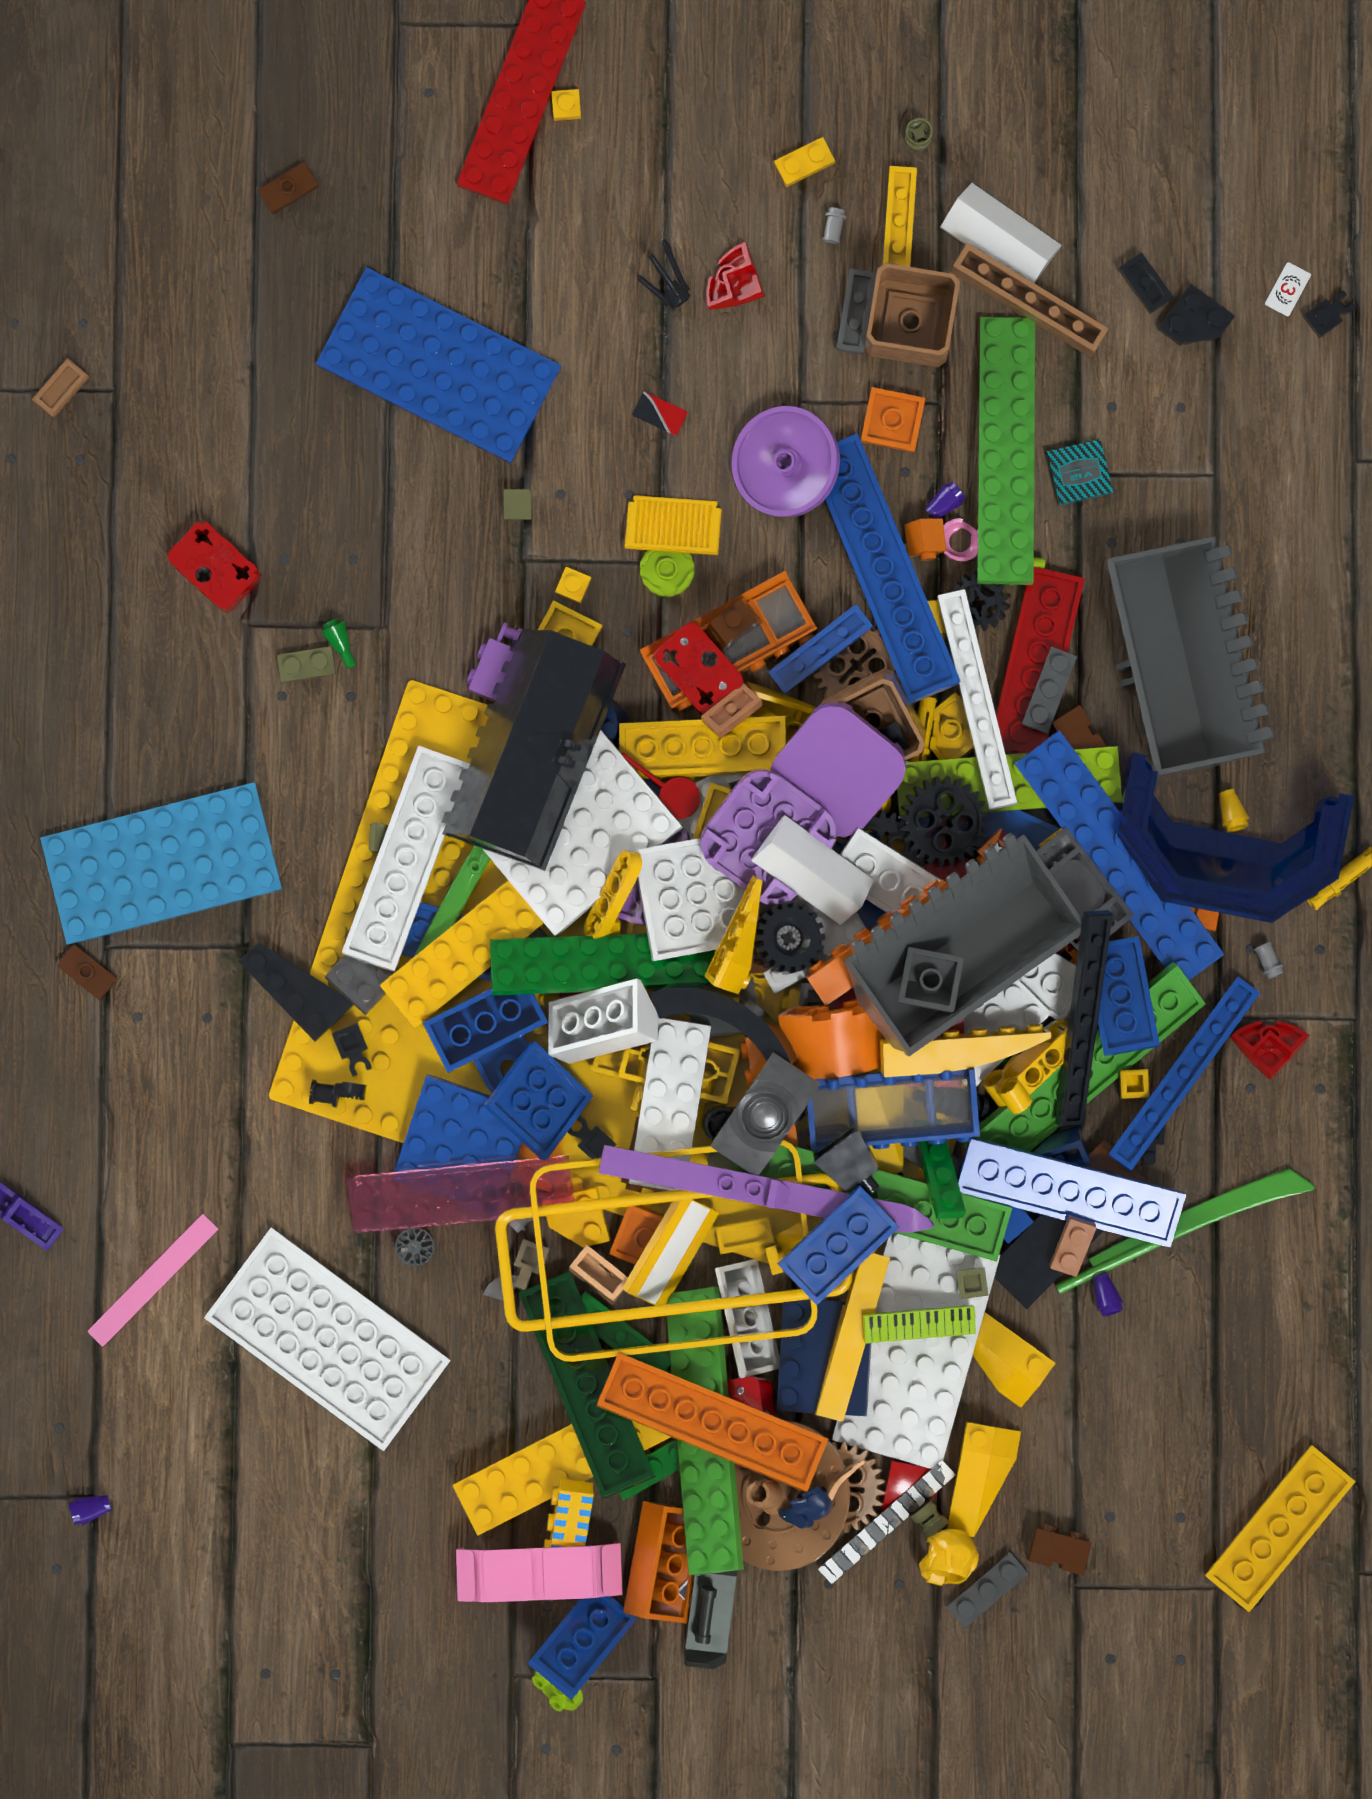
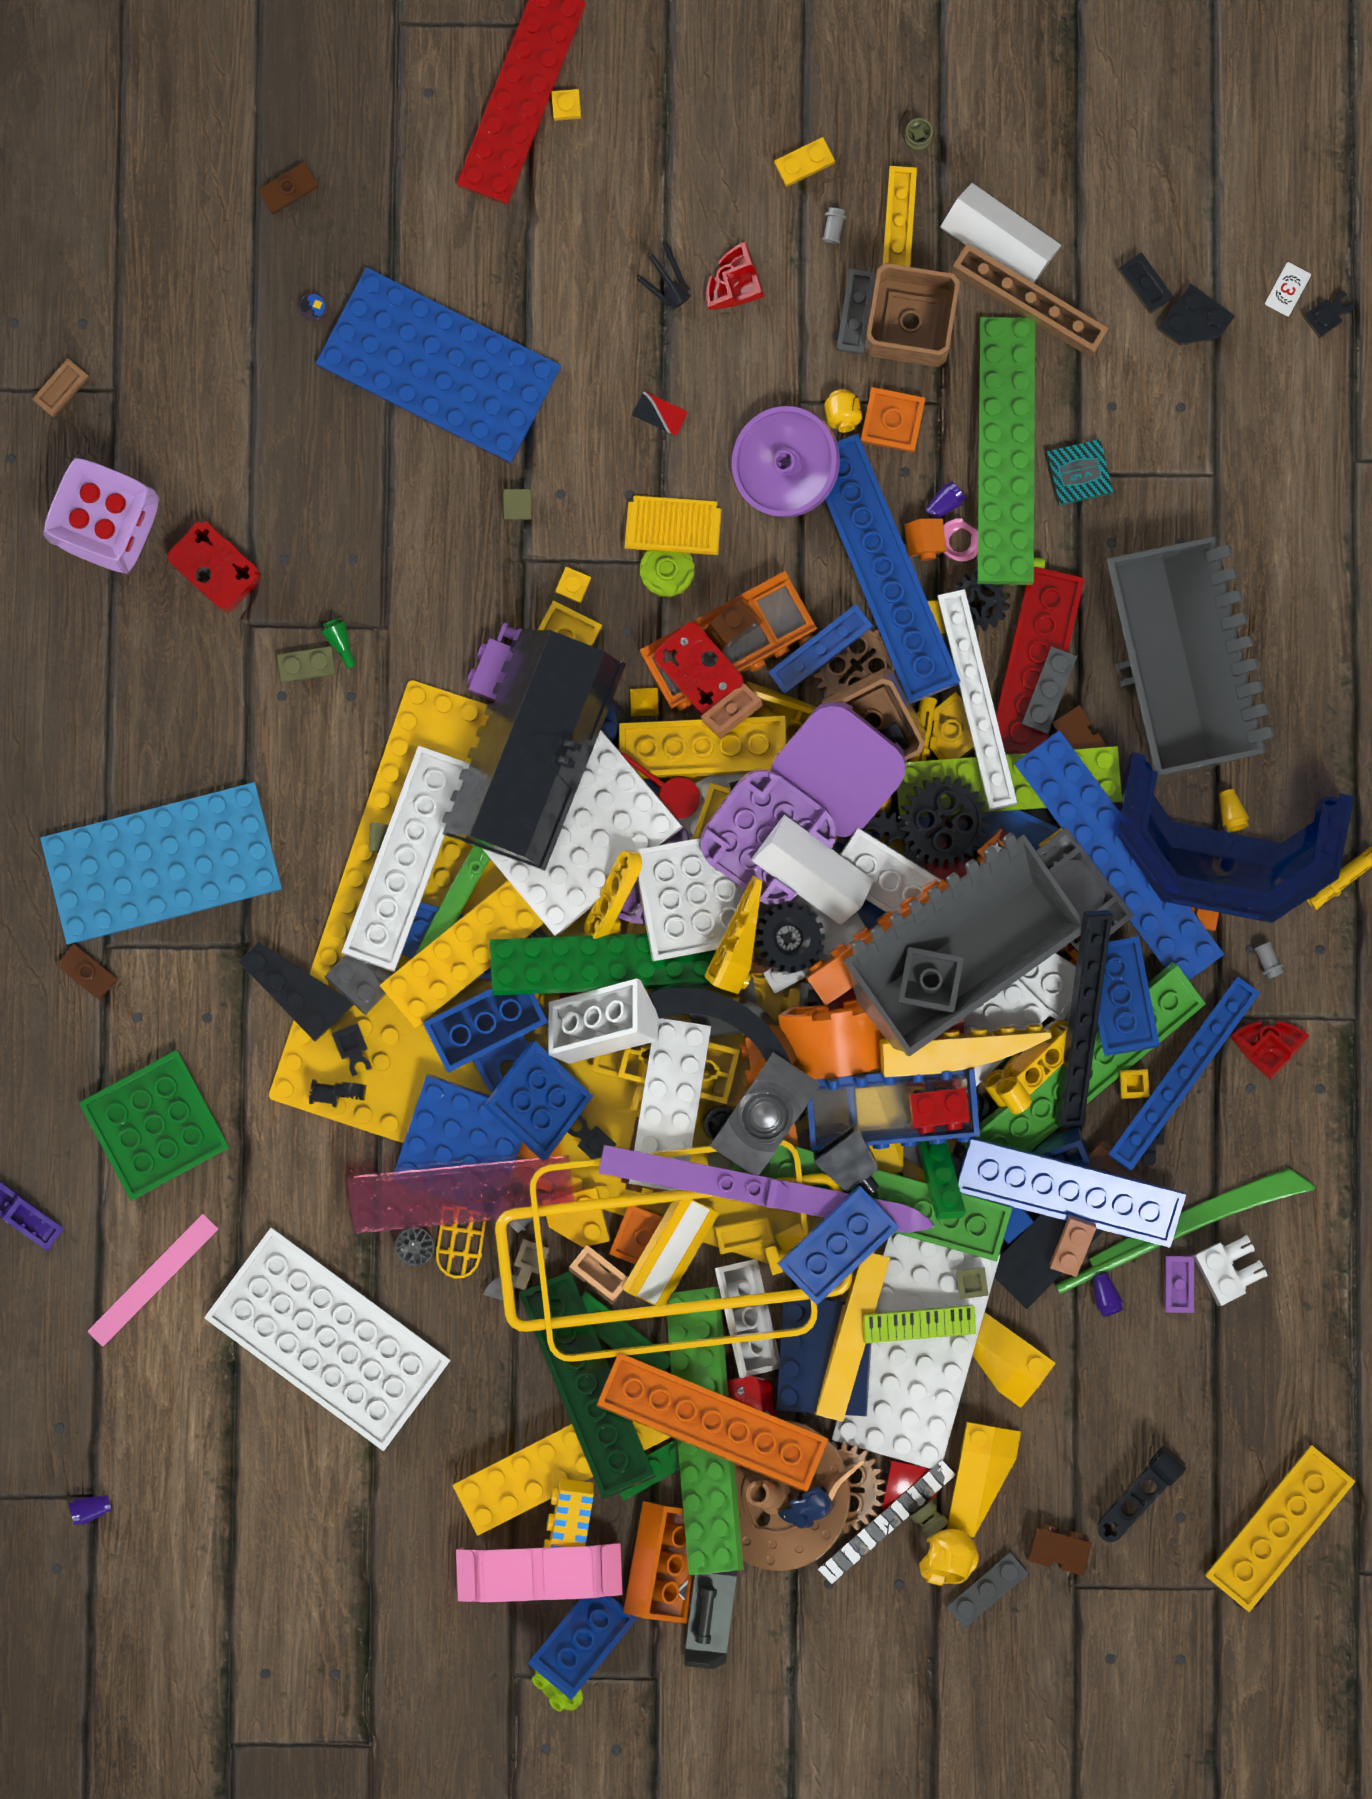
(101, 515): none -> lavender piece
(154, 1125): none -> green plate
(313, 307): none -> tile
(466, 1255): none -> yellow window
(644, 702): none -> yellow slope
(843, 410): none -> yellow head
(939, 1109): none -> red bracket
(1164, 1470): none -> black piece
(1179, 1284): none -> medium lavender plate
(1217, 1270): none -> white brick

